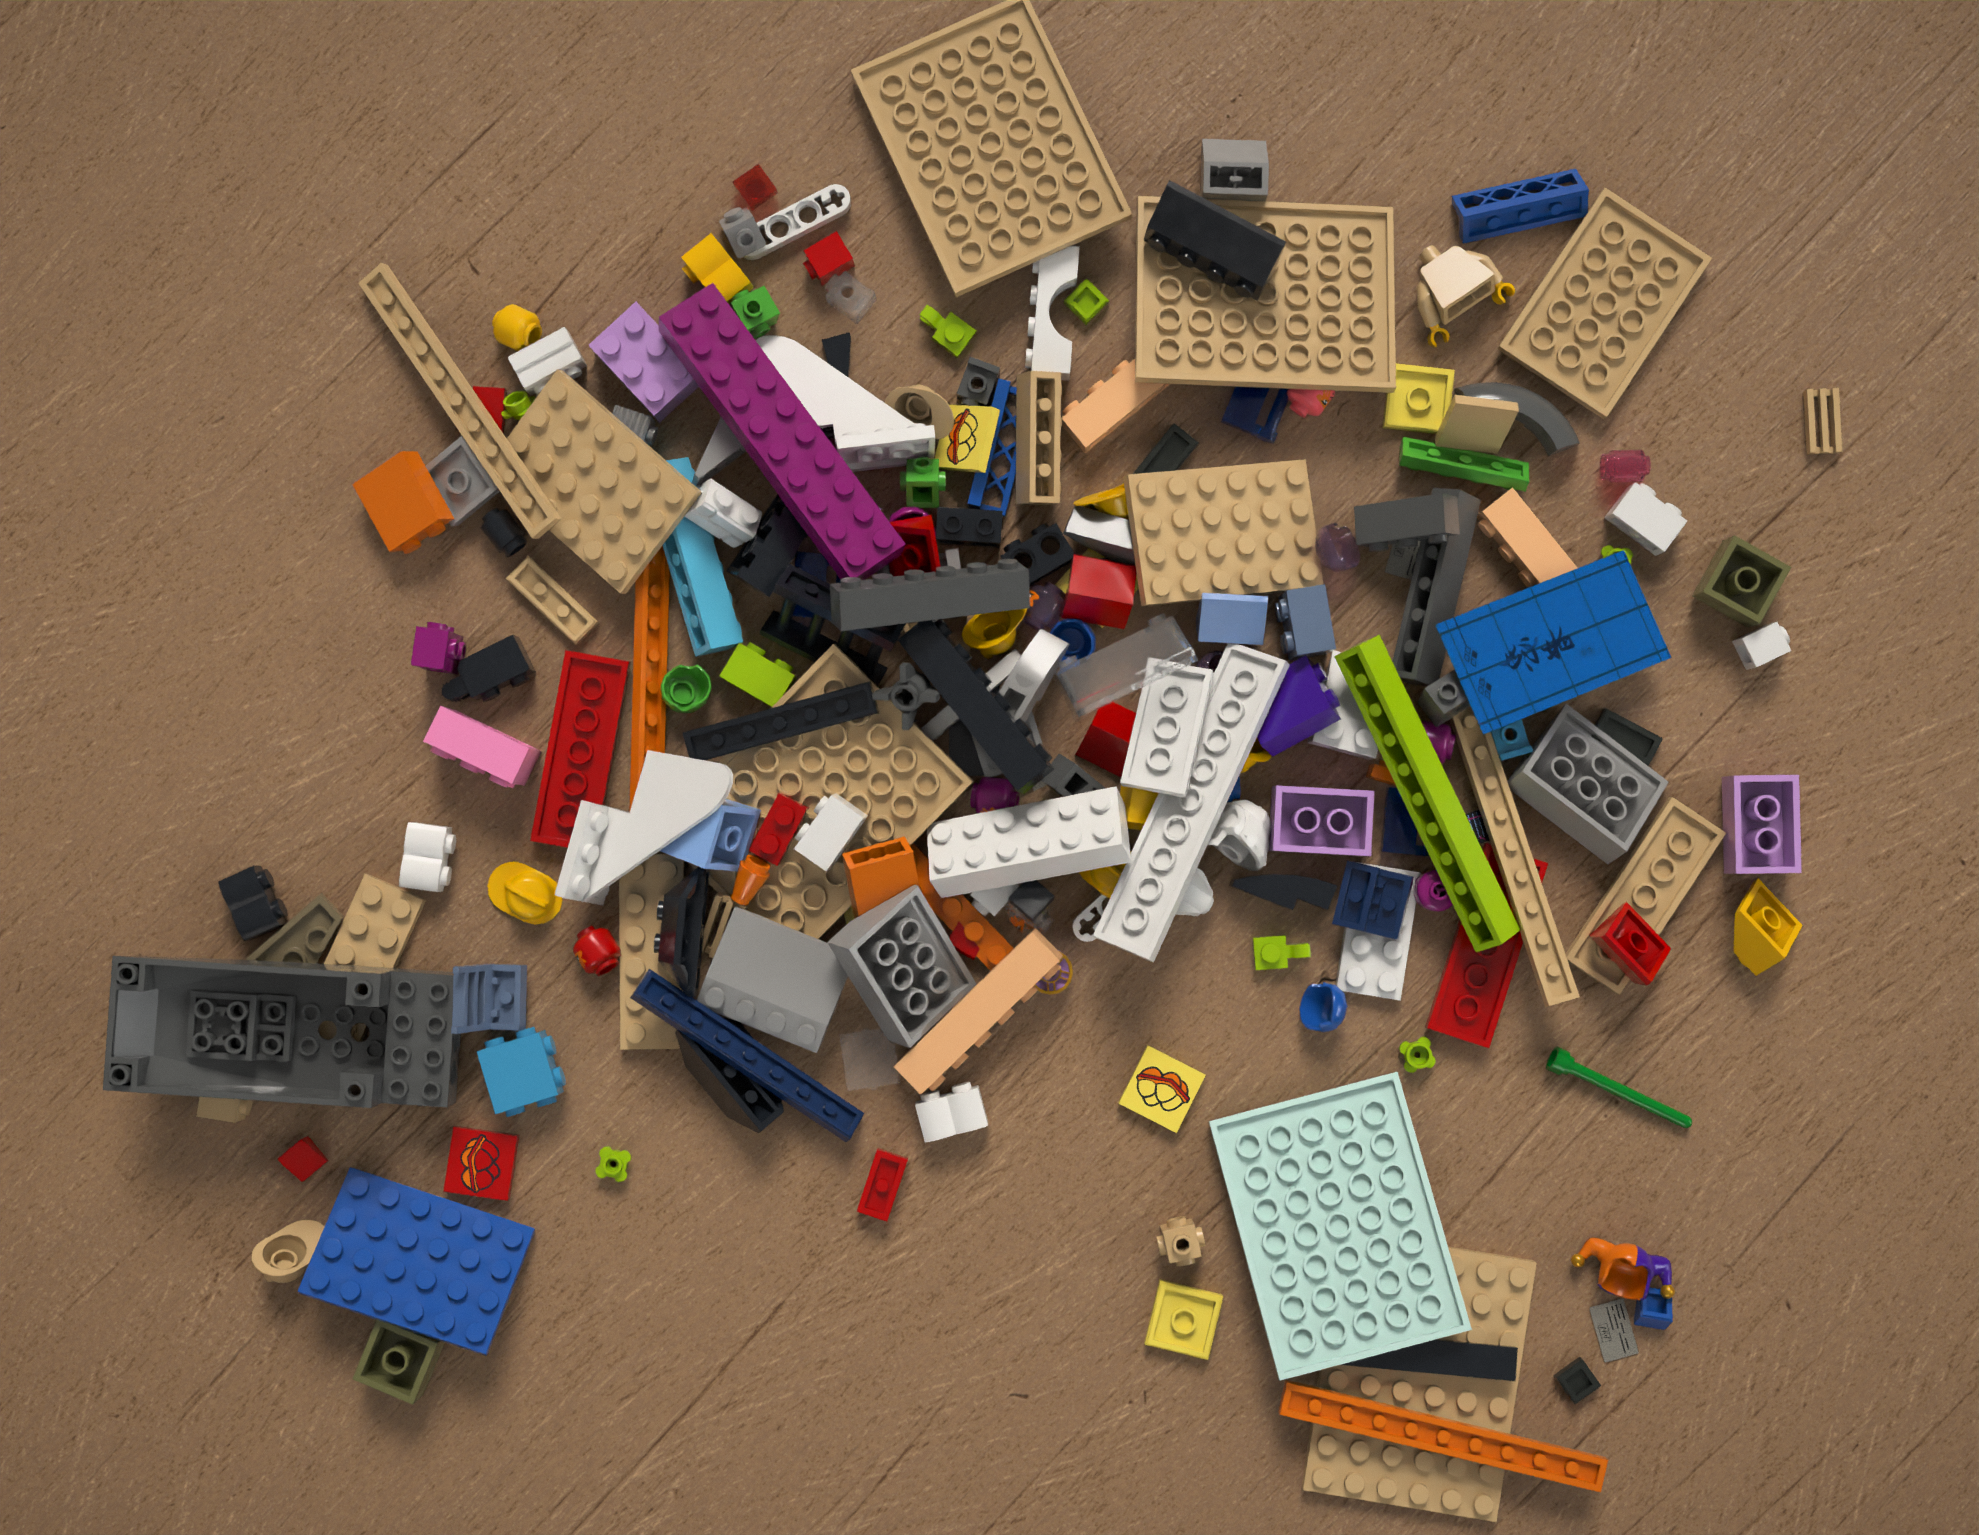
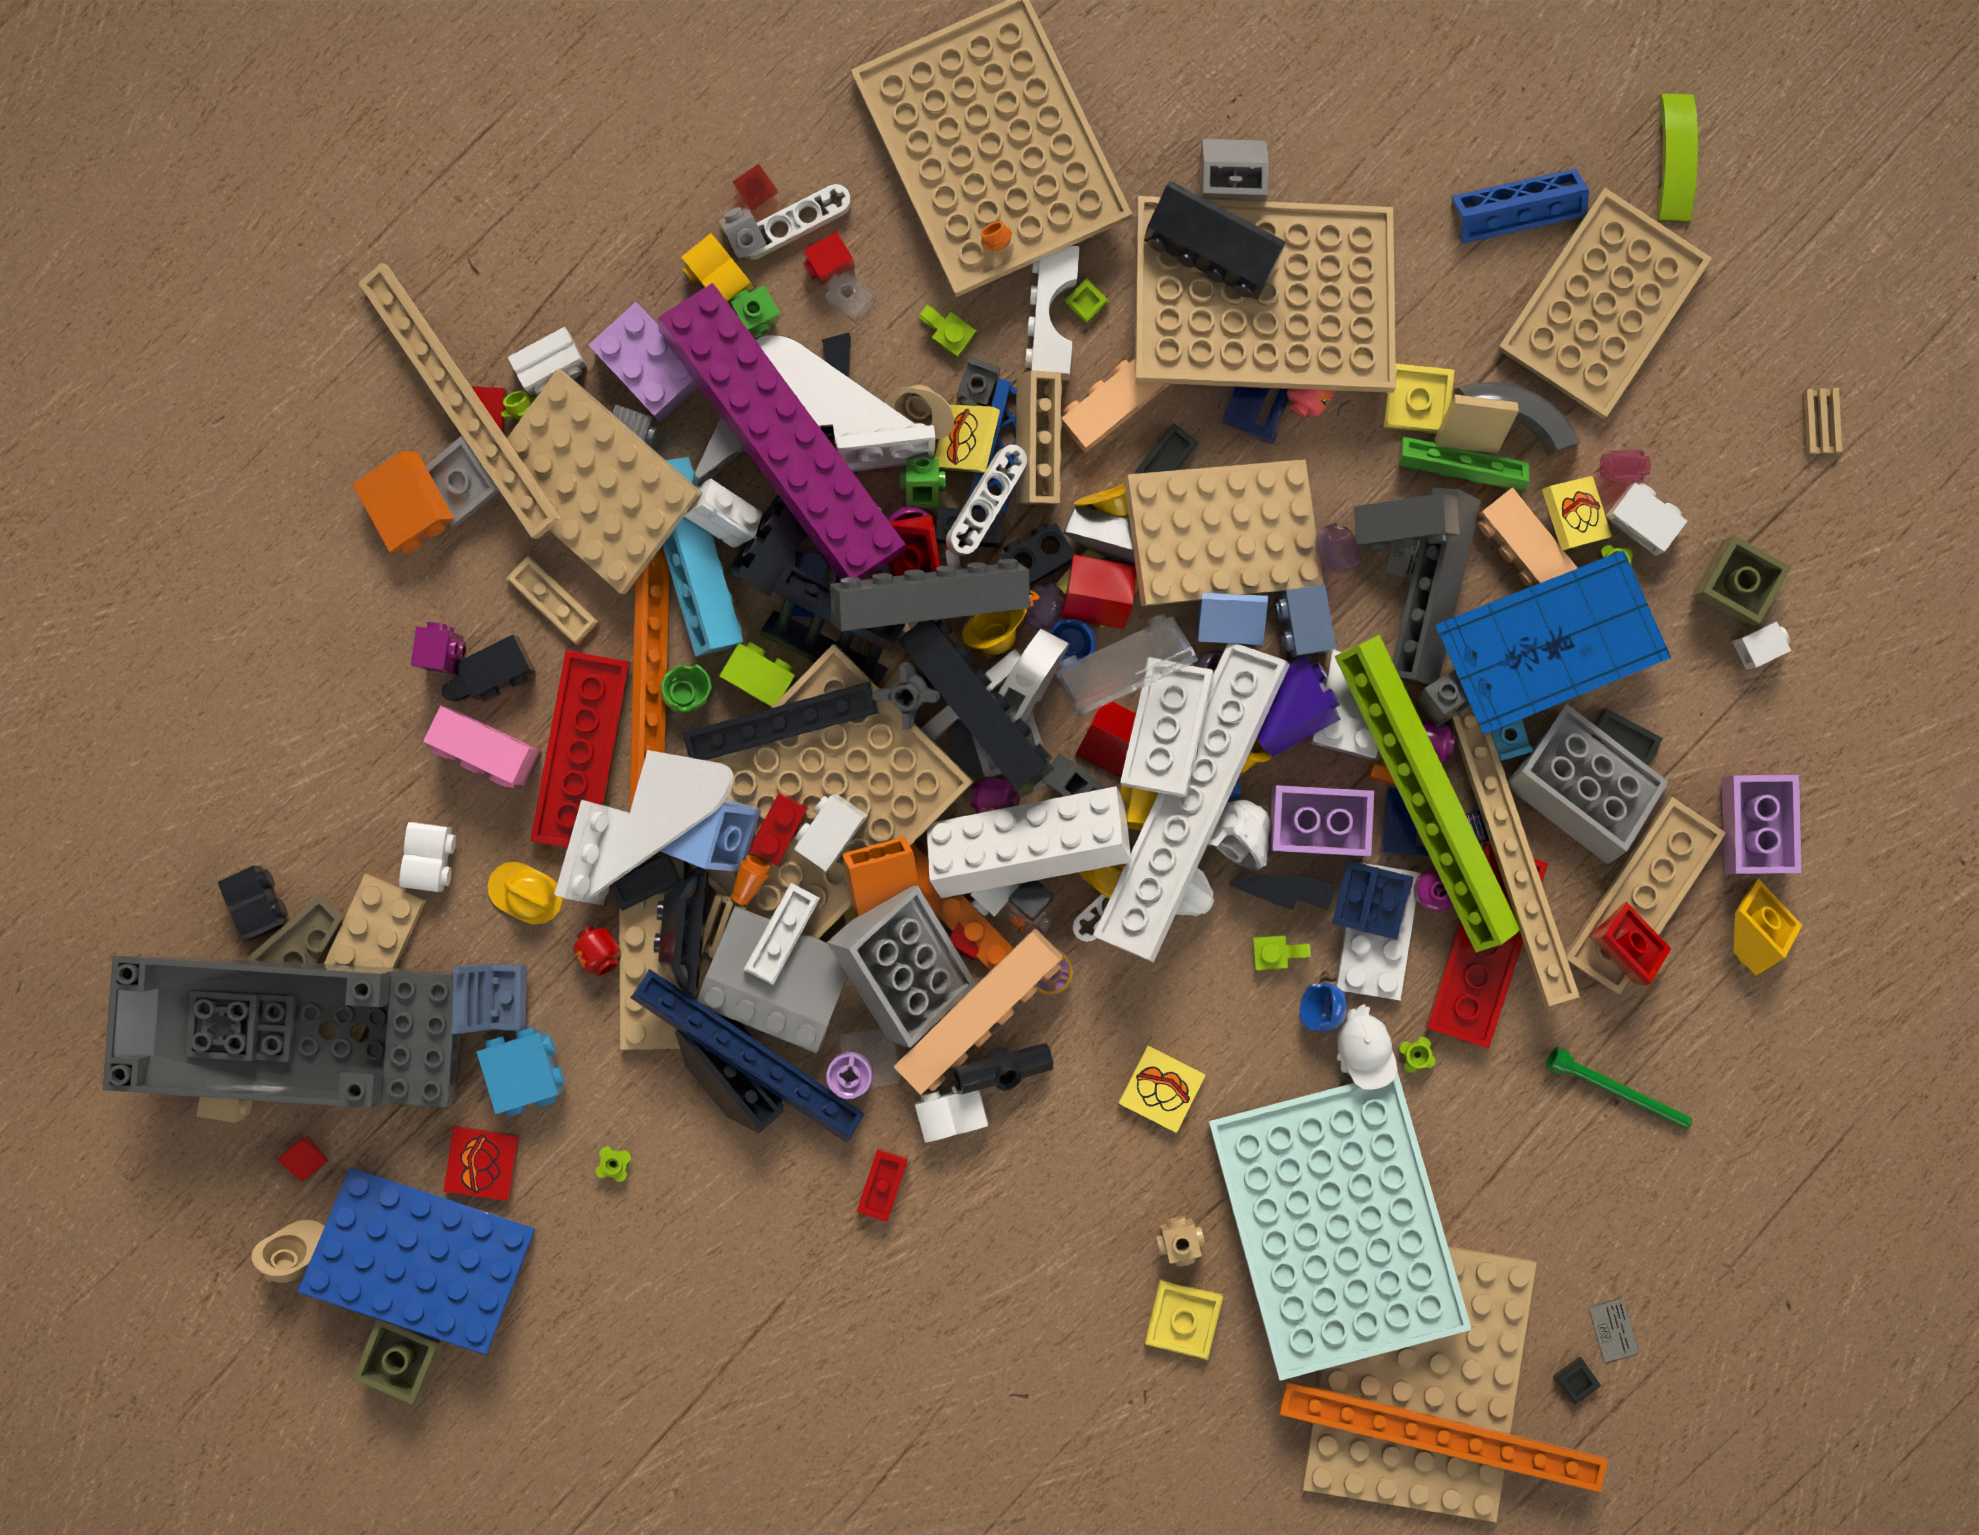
(503, 532): black brick -> none
(516, 327): yellow head -> none
(645, 882): none -> black tile
(781, 934): none -> white tile
(861, 1068): none -> lavender wheel
(982, 497): none -> white beam
(995, 236): none -> orange plate
(1002, 1068): none -> black piece
(1366, 1050): none -> white hair
(1449, 1358): black tile -> none
(1454, 284): tan torso -> none
(1576, 513): none -> light yellow tile
(1626, 1268): orange piece -> none
(1653, 1311): blue slope -> none
(1679, 157): none -> lime slope

